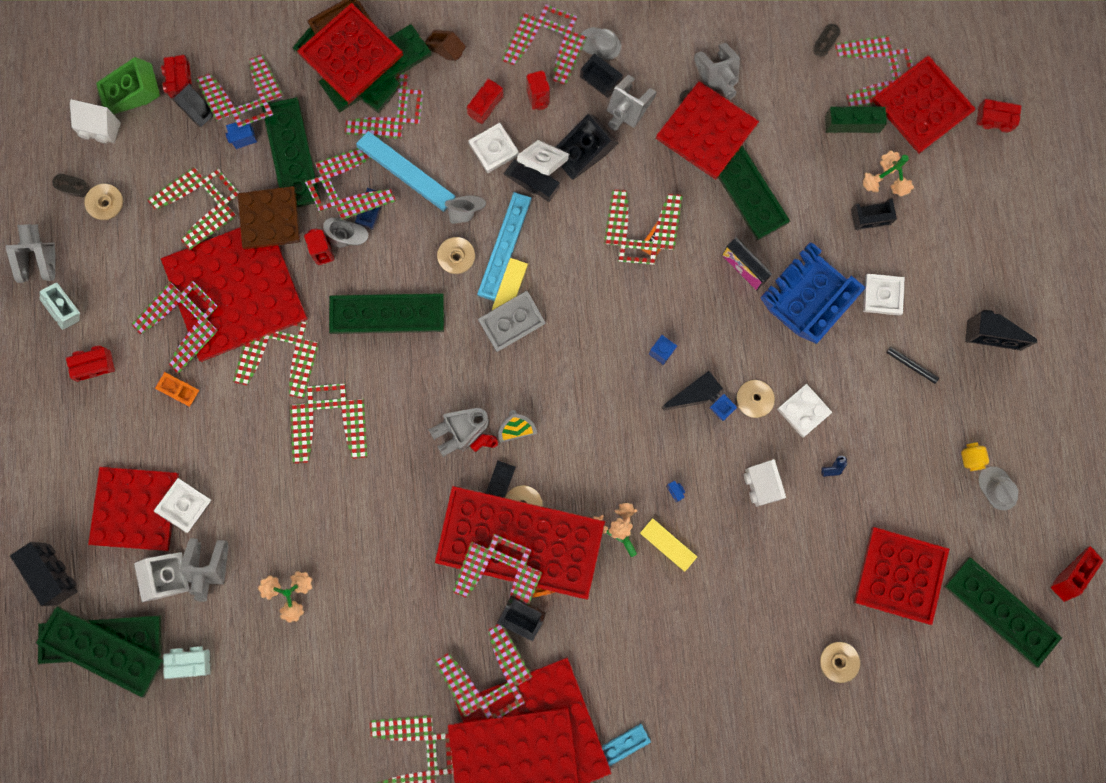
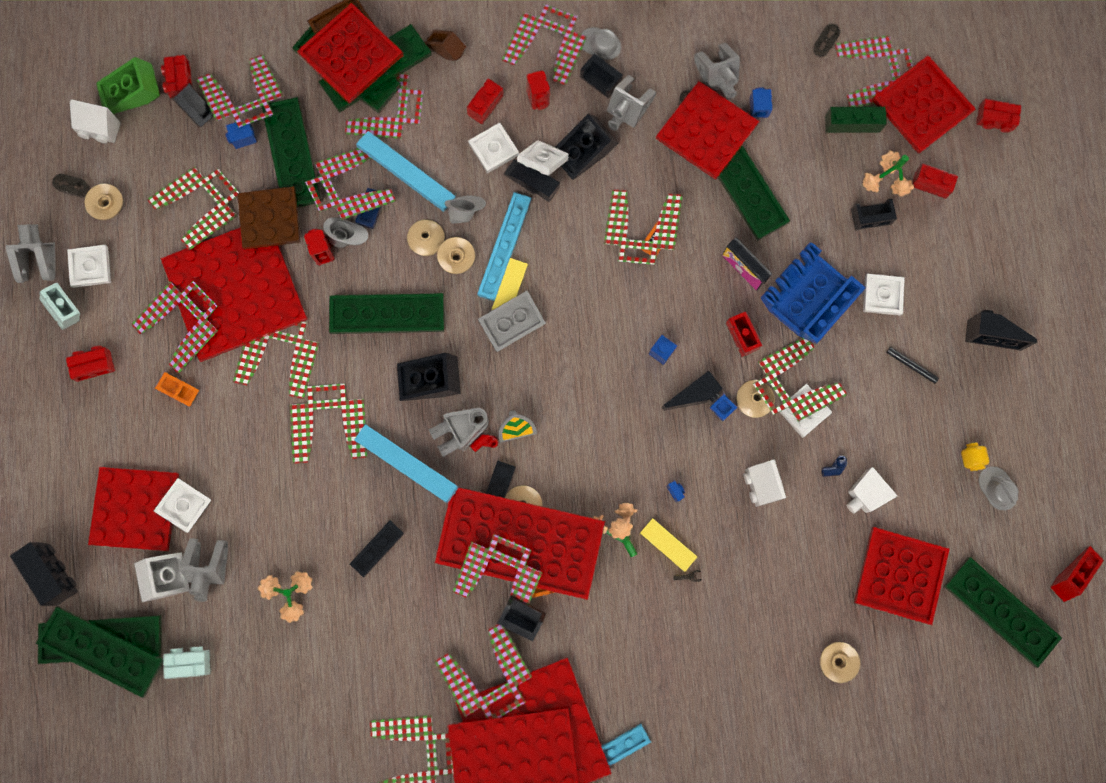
(89, 266): none -> white plate
(376, 549): none -> black plate
(406, 463): none -> medium azure tile
(428, 377): none -> black slope
(429, 245): none -> tan dish
(690, 576): none -> clear smoke hand
(743, 334): none -> red brick
(760, 103): none -> blue brick
(805, 404): none -> piece
(869, 492): none -> white torso
(934, 181): none -> red brick

